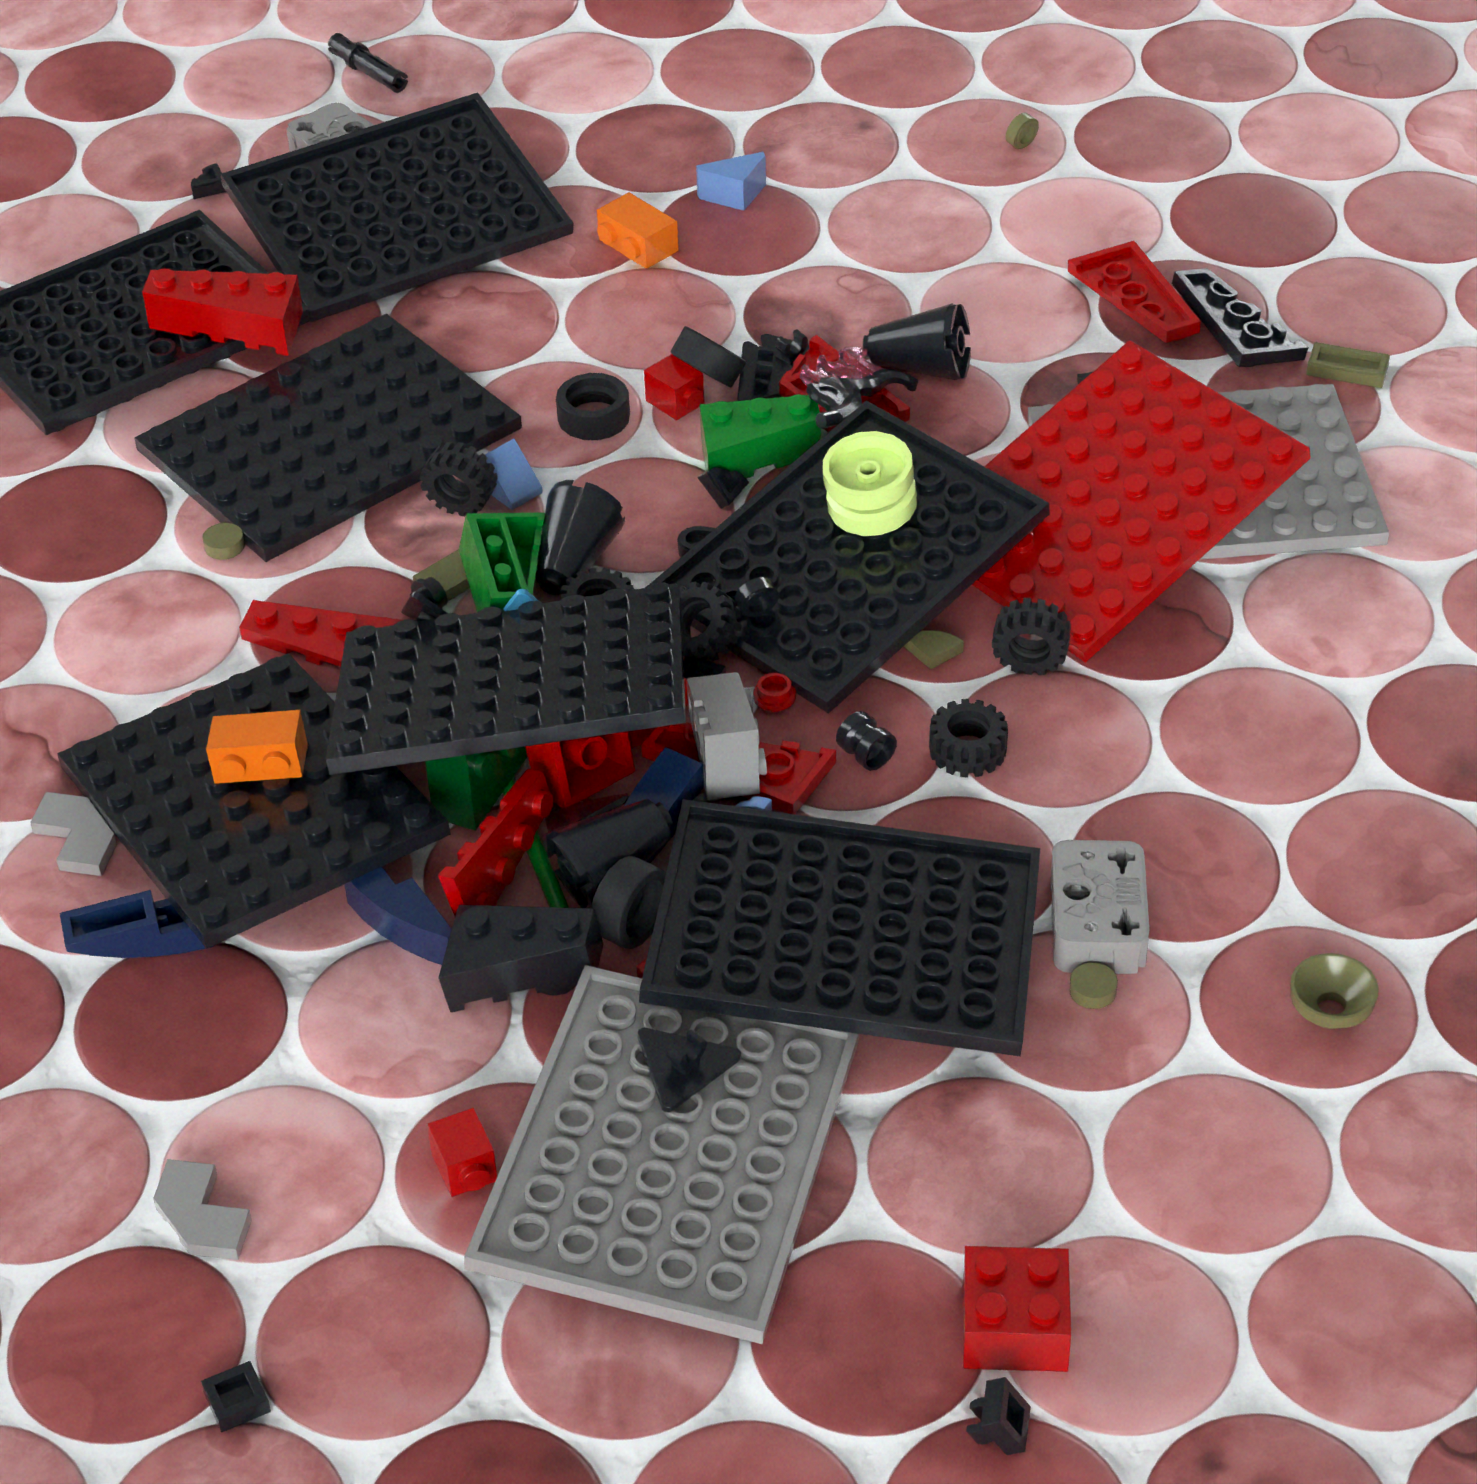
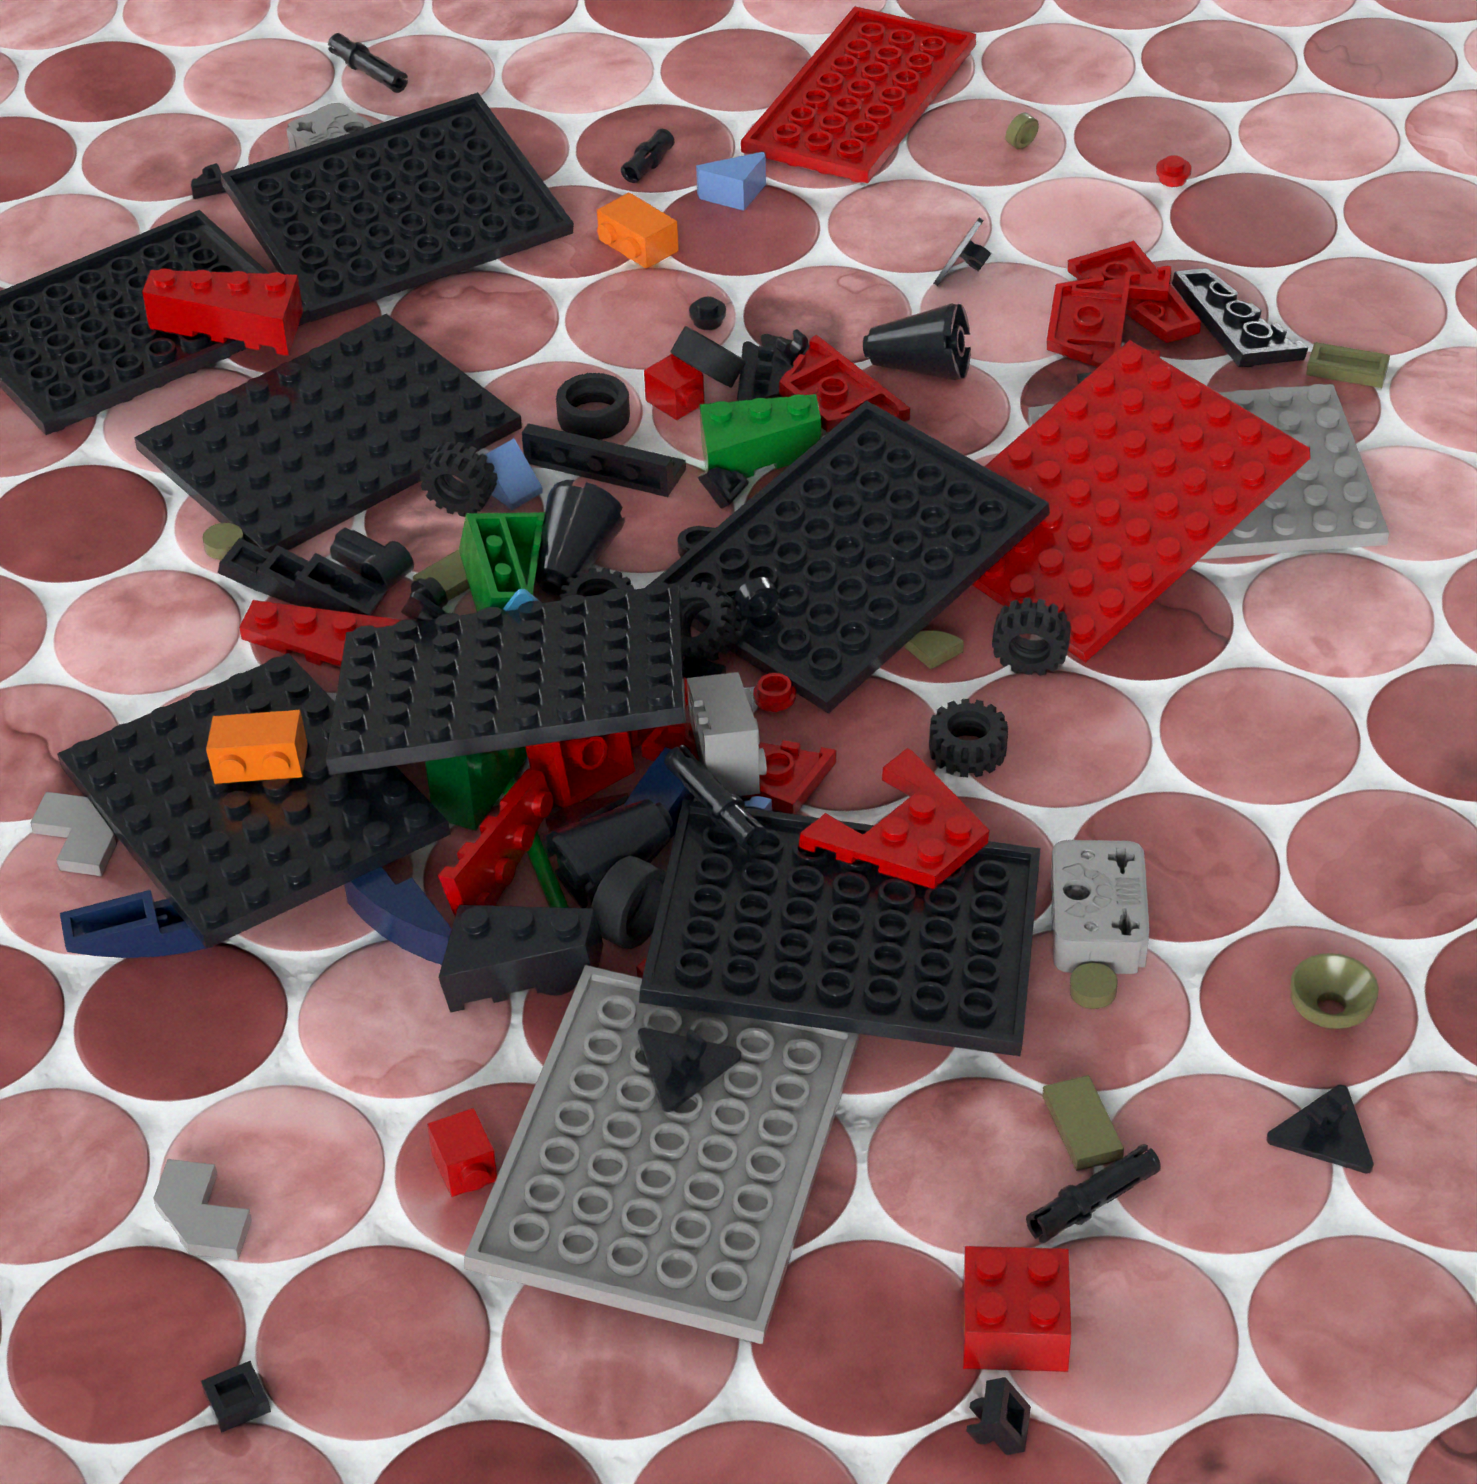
(299, 581): none -> black slope
(371, 559): none -> black piece
(601, 460): none -> black fence
(657, 146): none -> black pin
(707, 313): none -> black plate
(725, 808): none -> black pin
(843, 382): black piece -> none
(859, 94): none -> red plate
(862, 737): black wheel -> none
(870, 483): yellowish green wheel -> none
(915, 842): none -> red wing
(972, 253): none -> black piece
(1079, 1201): none -> black pin
(1083, 1122): none -> olive tile
(1091, 313): none -> red wing
(1173, 171): none -> red plate
(1327, 1132): none -> black piece

